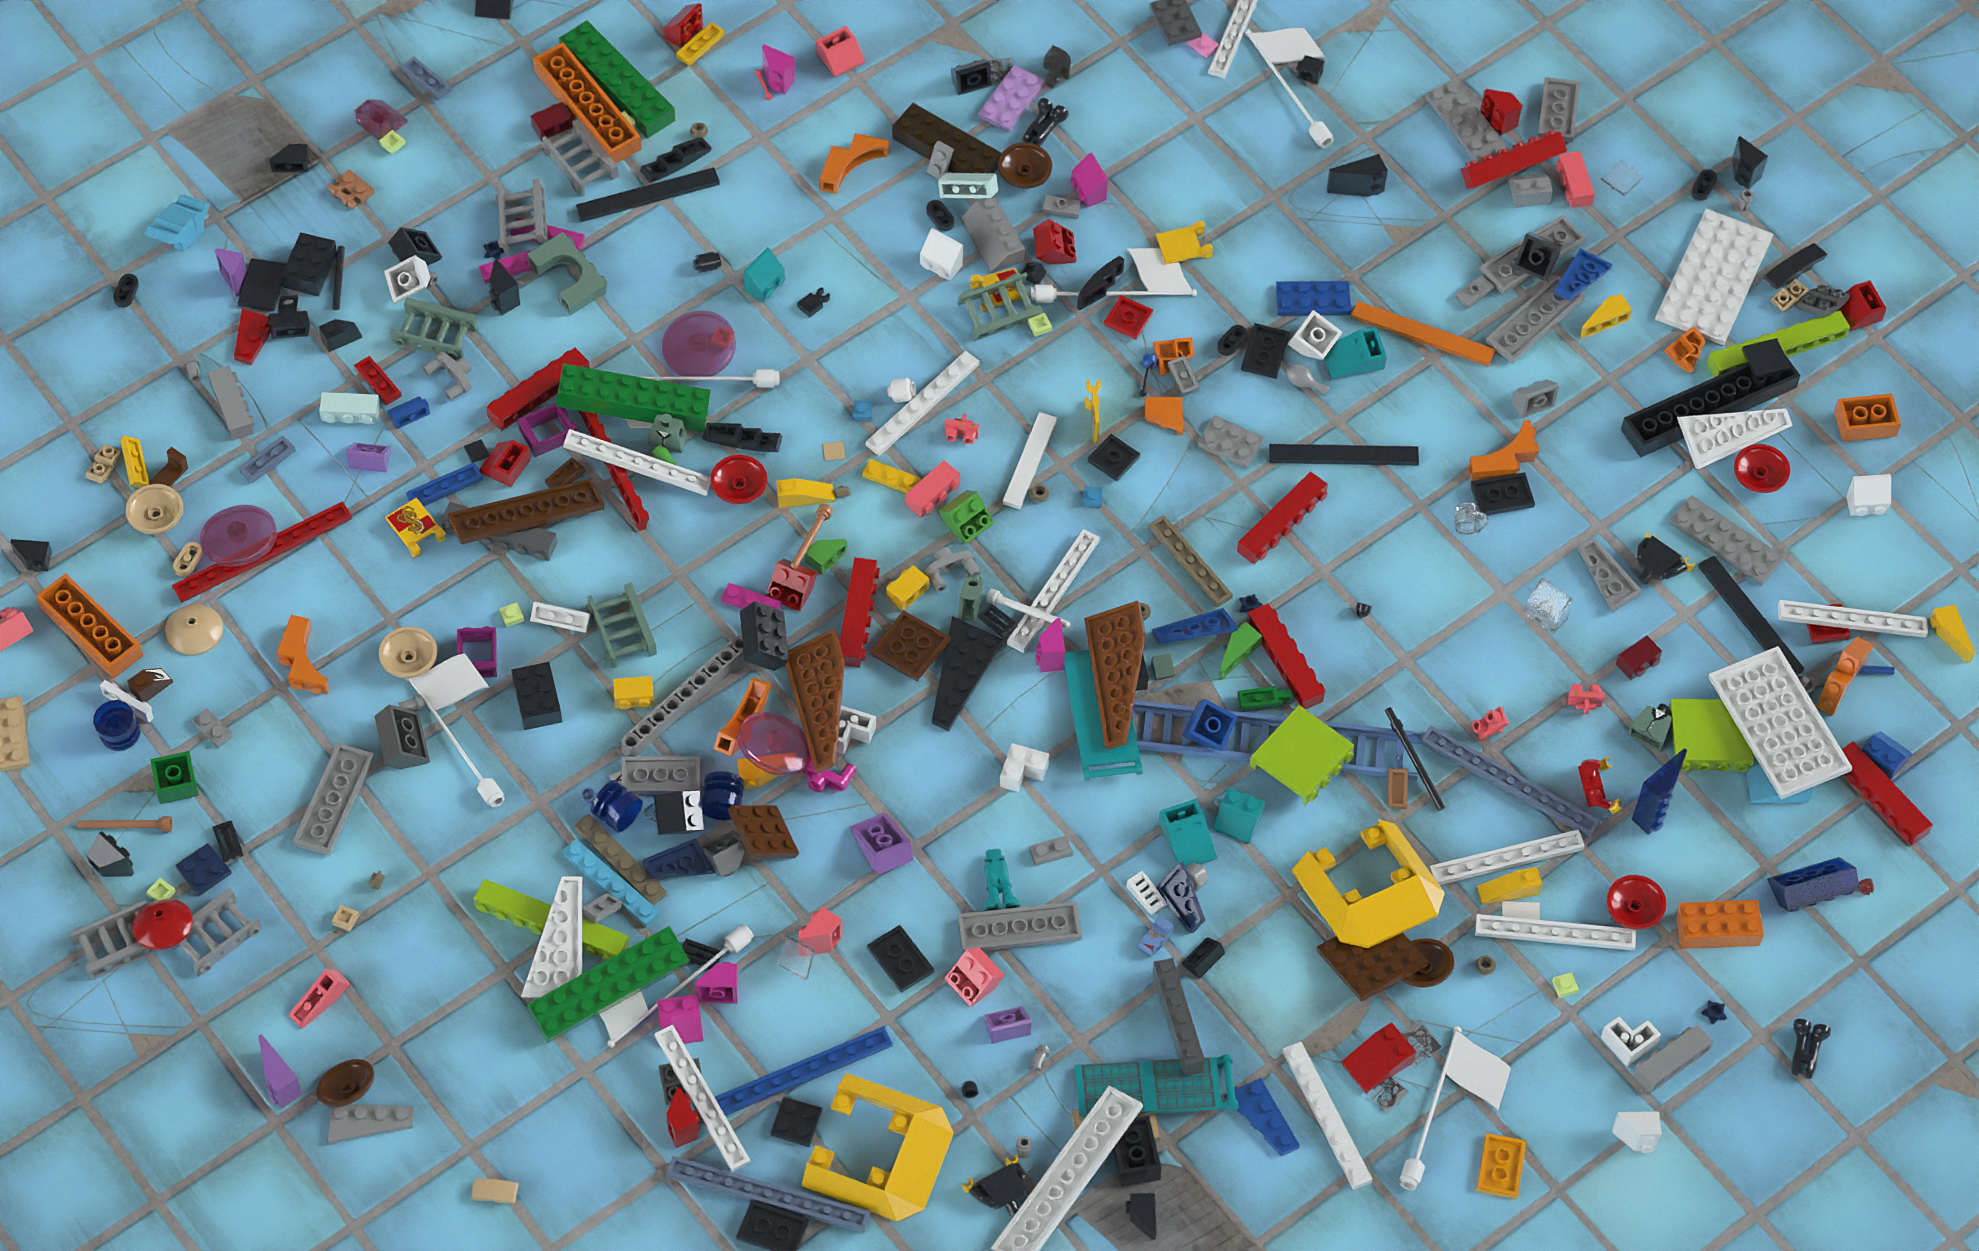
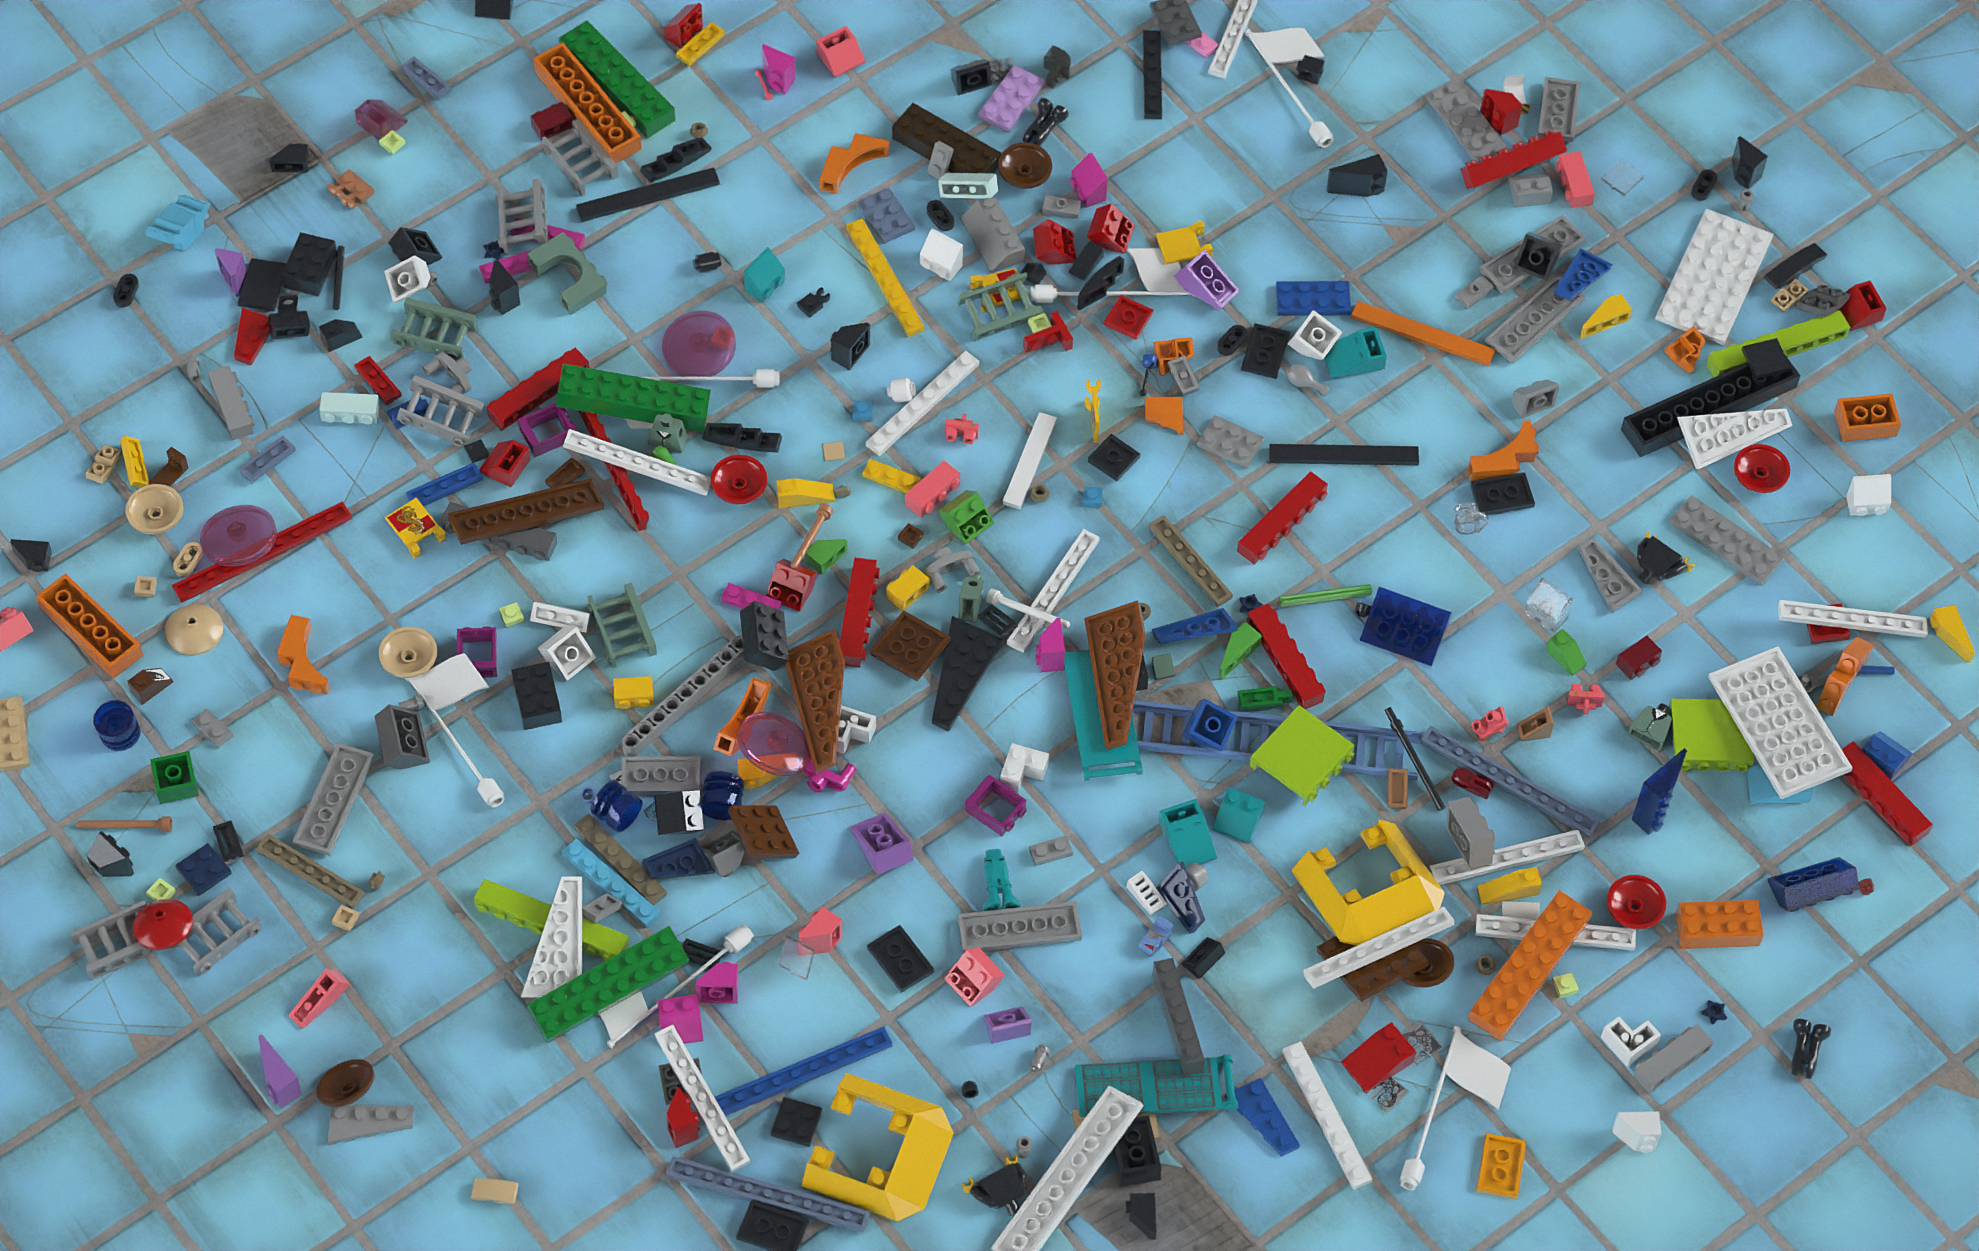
(114, 692): white plate -> none
(145, 586): none -> tan plate
(310, 871): none -> dark tan plate
(368, 457): medium lavender slope -> none
(446, 396): none -> light grey fence
(567, 652): none -> white slope
(850, 344): none -> black slope
(885, 277): none -> yellow plate
(886, 215): none -> sand blue plate
(910, 535): none -> reddish brown tile
(990, 785): none -> magenta window
(1050, 335): none -> red bracket
(1087, 260): none -> black slope
(1110, 229): none -> red slope
(1152, 74): none -> black plate
(1207, 281): none -> medium lavender slope
(1325, 595): none -> bright green axle
(1378, 947): none -> white plate
(1405, 626): none -> clear blue slope
(1470, 832): none -> light grey brick
(1472, 782): none -> dark red arm
(1514, 85): none -> white sticker
(1529, 965): none -> orange brick
(1536, 726): none -> medium nougat slope
(1566, 652): none -> bright green slope
(1593, 785): red torso -> none
(1746, 610): black tile -> none

